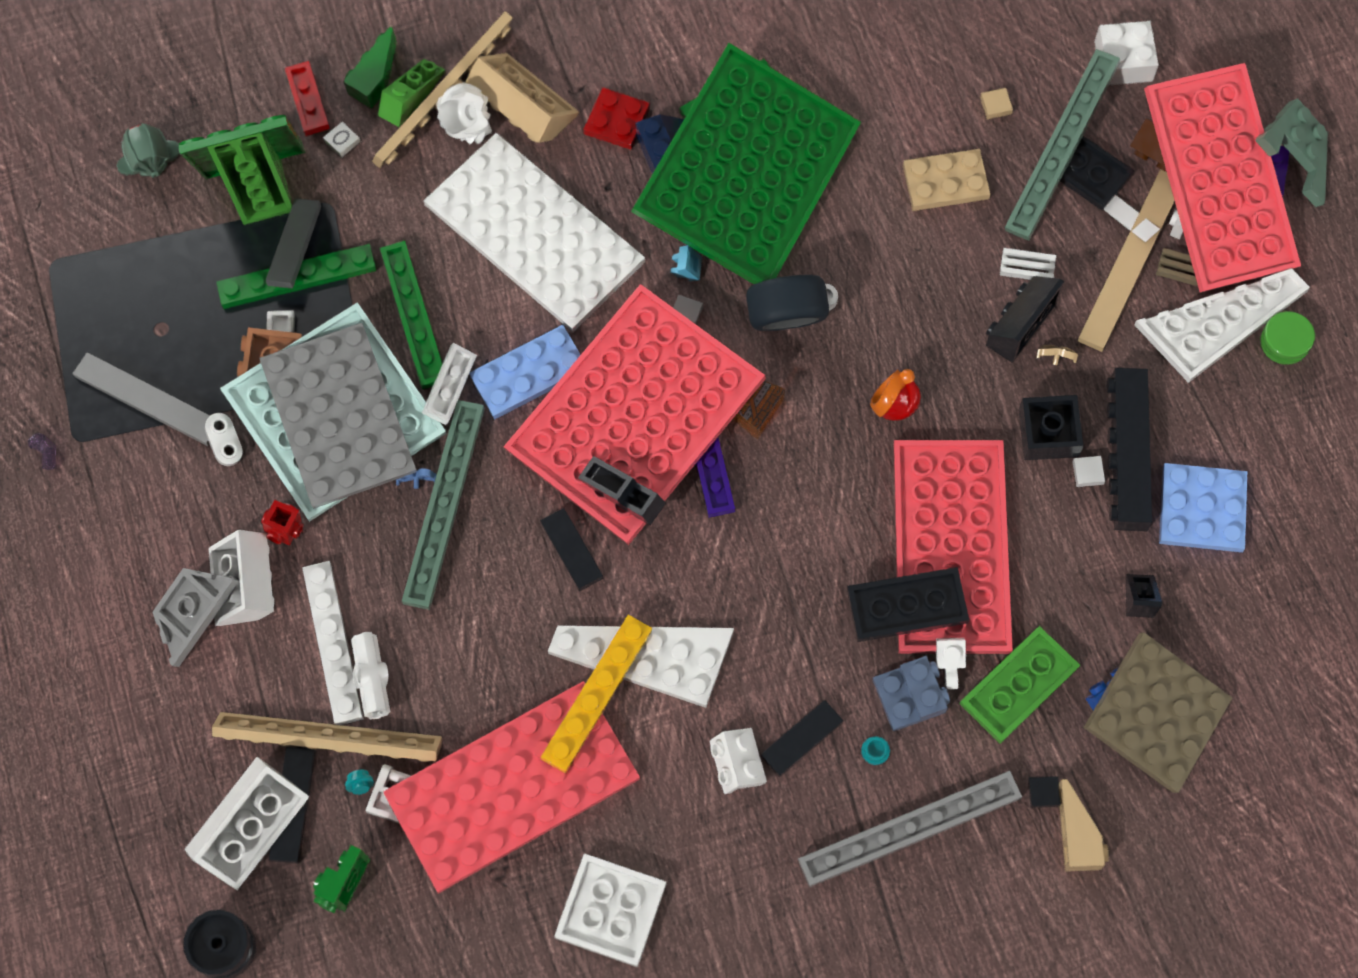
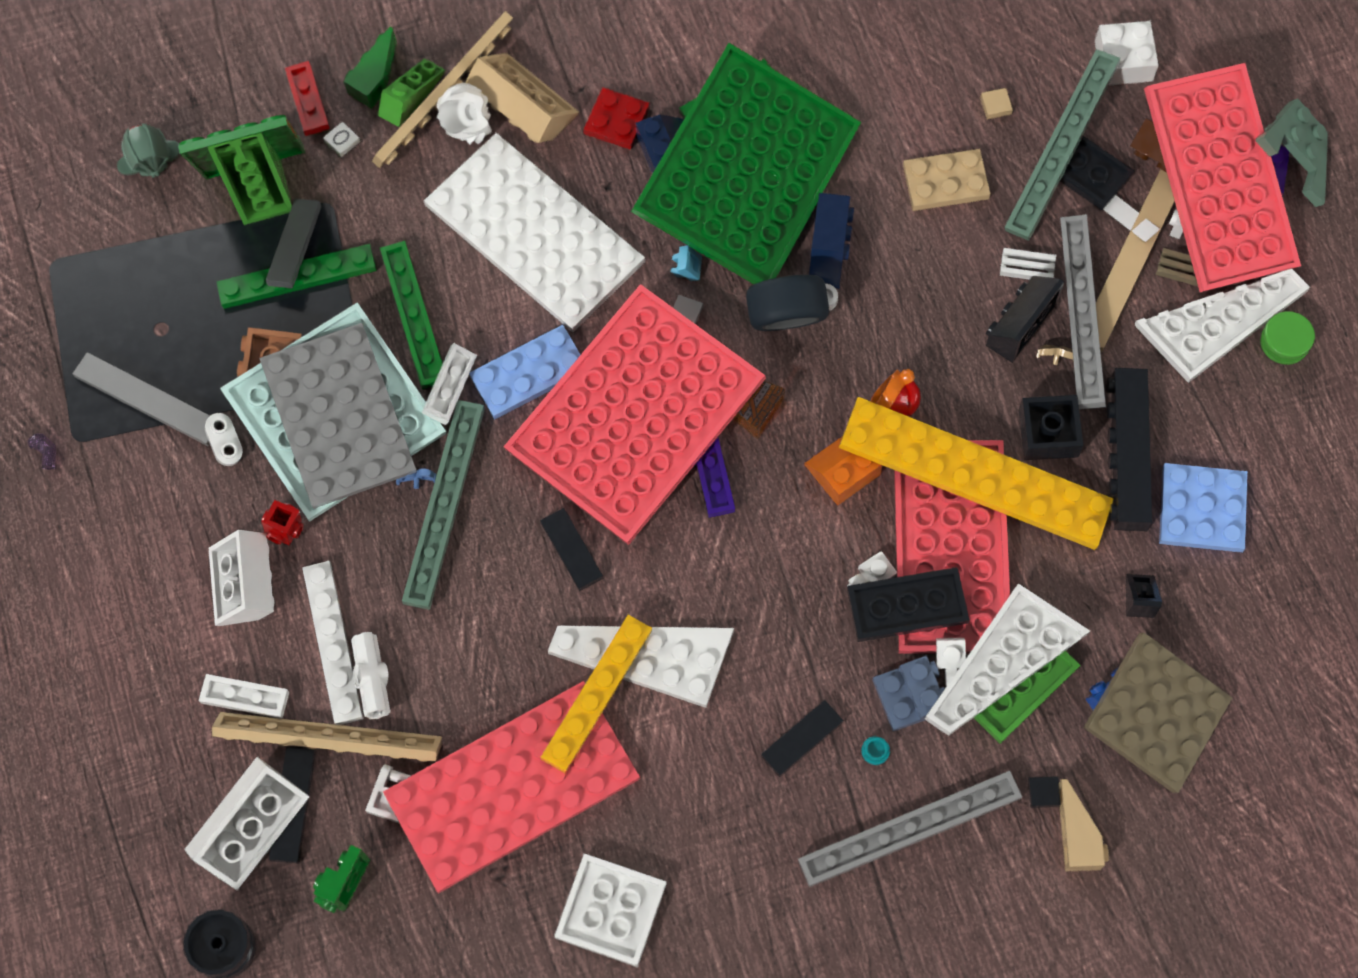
(189, 609): light grey wing -> none
(244, 696): none -> white plate
(281, 321): white tile -> none
(359, 782): teal plate -> none
(622, 490): black slope -> none
(737, 760): white bracket -> none
(830, 237): none -> dark blue wedge
(842, 472): none -> orange slope
(874, 569): none -> white plate
(976, 473): none -> yellow plate
(1013, 648): none -> white wing
(1082, 312): none -> light grey plate
(1088, 471): white tile -> none

